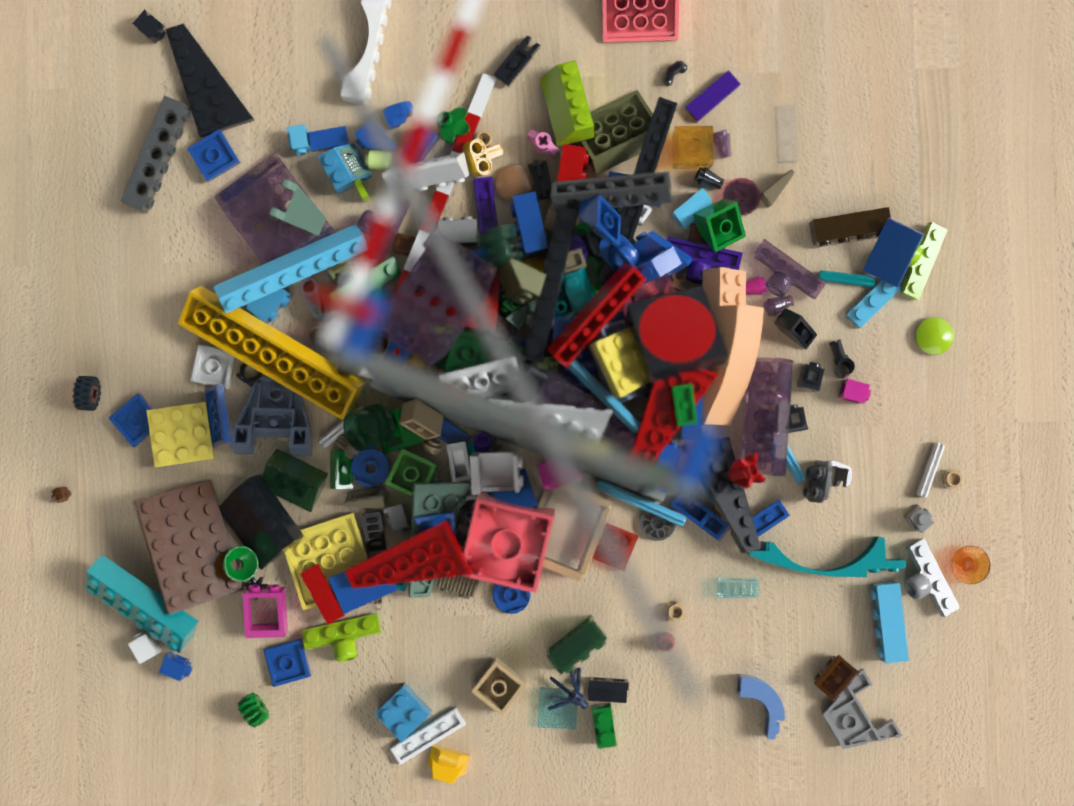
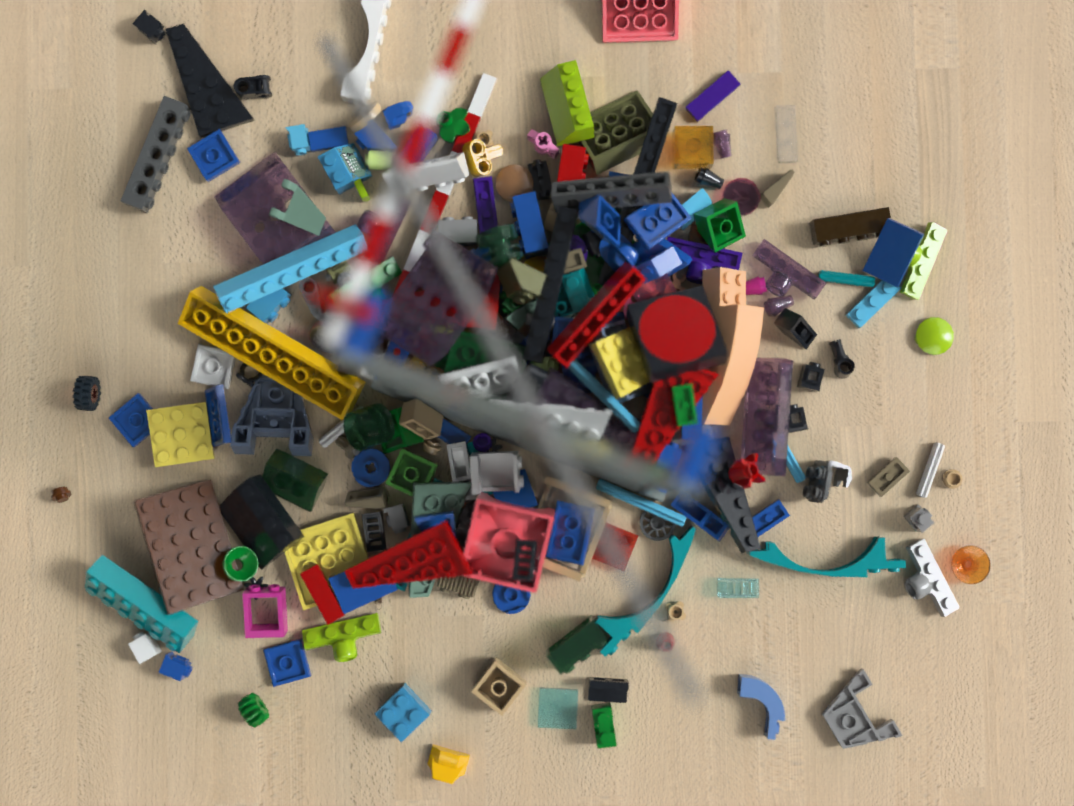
(257, 87): none -> black piece
(340, 470): green slope -> none
(357, 124): none -> tan tile
(403, 244): reddish brown tile -> none
(428, 735): white tile -> none
(516, 62): black hinge -> none
(526, 543): none -> black slope
(551, 476): dark pink slope -> none
(568, 534): none -> blue tile
(574, 696): dark blue plant -> none
(620, 626): none -> teal slope
(657, 221): none -> blue tile
(672, 70): black arm -> none
(835, 677): reddish brown bracket -> none
(854, 391): dark pink brick -> none
(888, 476): none -> dark tan plate
(889, 622): medium azure brick -> none

